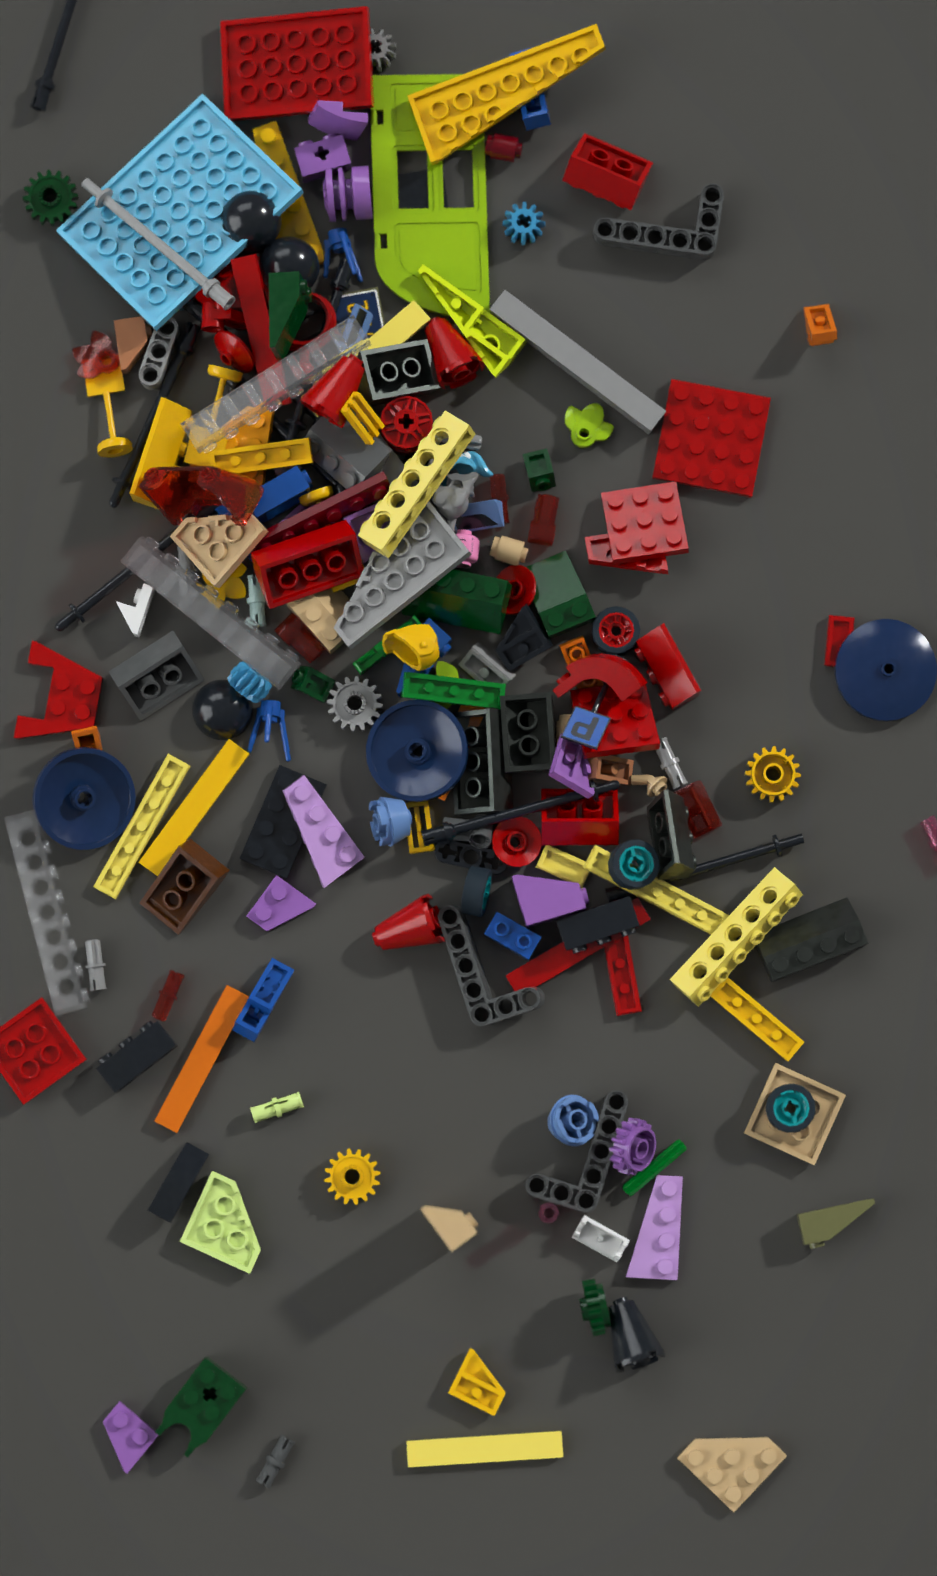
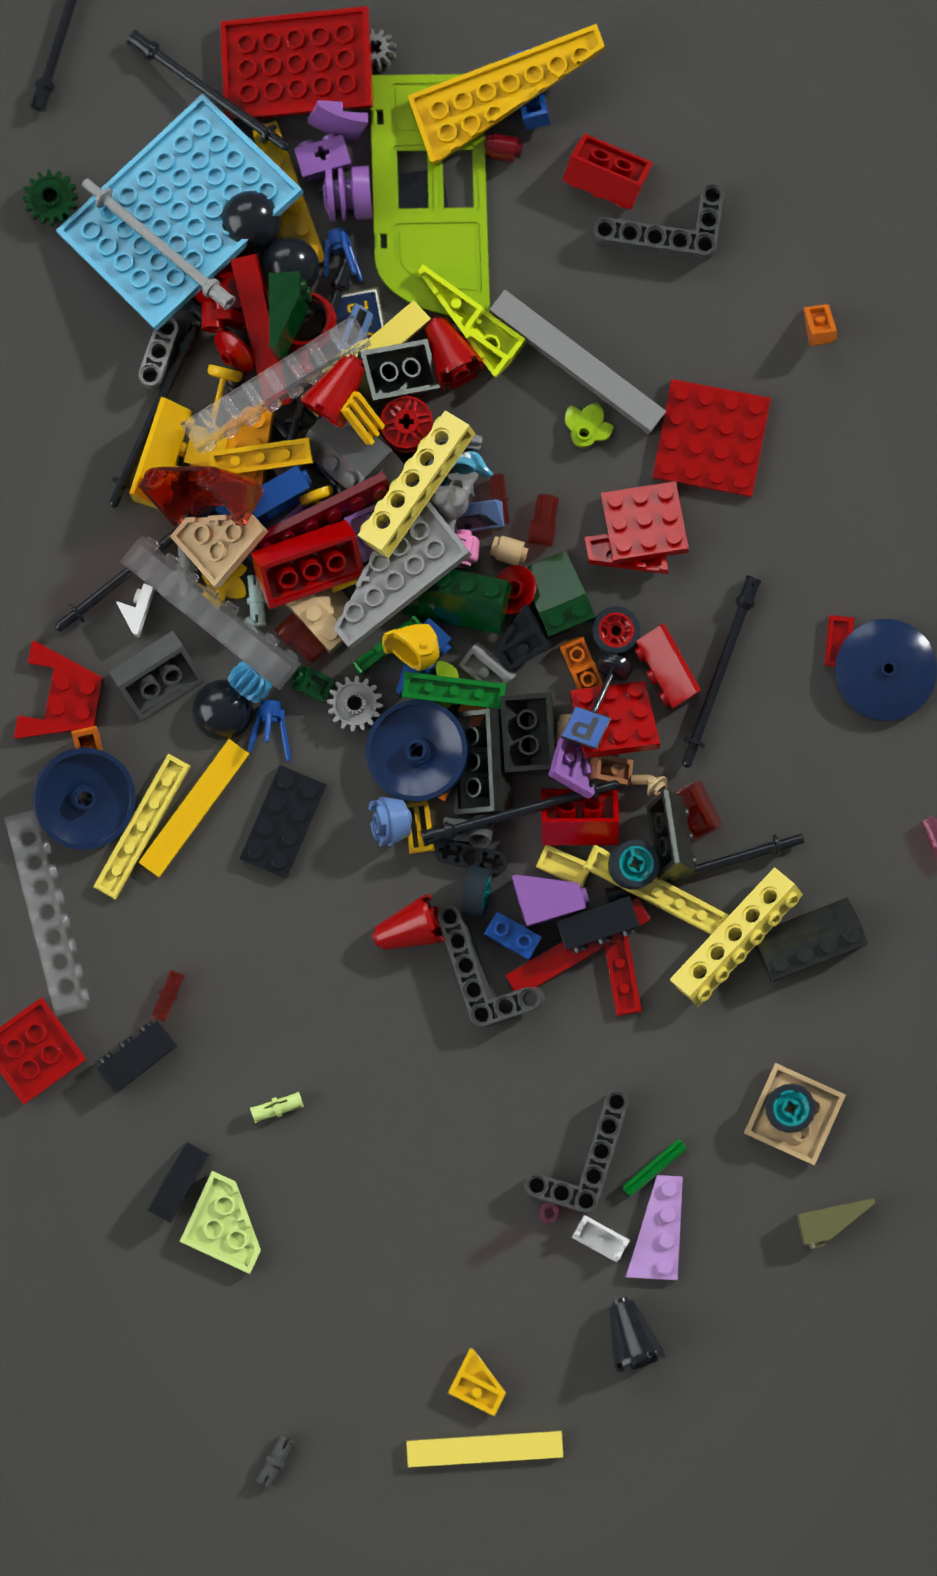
(92, 356): clear red plate -> none
(95, 965): light grey axle -> none
(104, 385): yellow piece -> none
(128, 1435): medium lavender wing -> none
(132, 341): nougat slope -> none
(152, 51): none -> black bar
(184, 885): reddish brown slope -> none
(198, 1412): dark green brick -> none
(201, 1059): orange tile -> none
(263, 1000): blue slope -> none
(278, 905): medium lavender wing -> none
(325, 838): lavender wing -> none
(339, 1182): yellow gear -> none
(451, 1224): tan slope -> none
(520, 231): dark azure gear -> none
(528, 842): red dish -> none
(539, 470): dark green bracket -> none
(573, 1120): medium blue cone -> none
(594, 1307): dark green gear -> none
(609, 668): red arch -> none
(633, 1146): medium lavender gear -> none
(670, 764): light grey pin -> none
(732, 1465): tan plate -> none
(744, 603): none -> black bar
(757, 1019): yellow plate -> none
(782, 764): yellow gear -> none

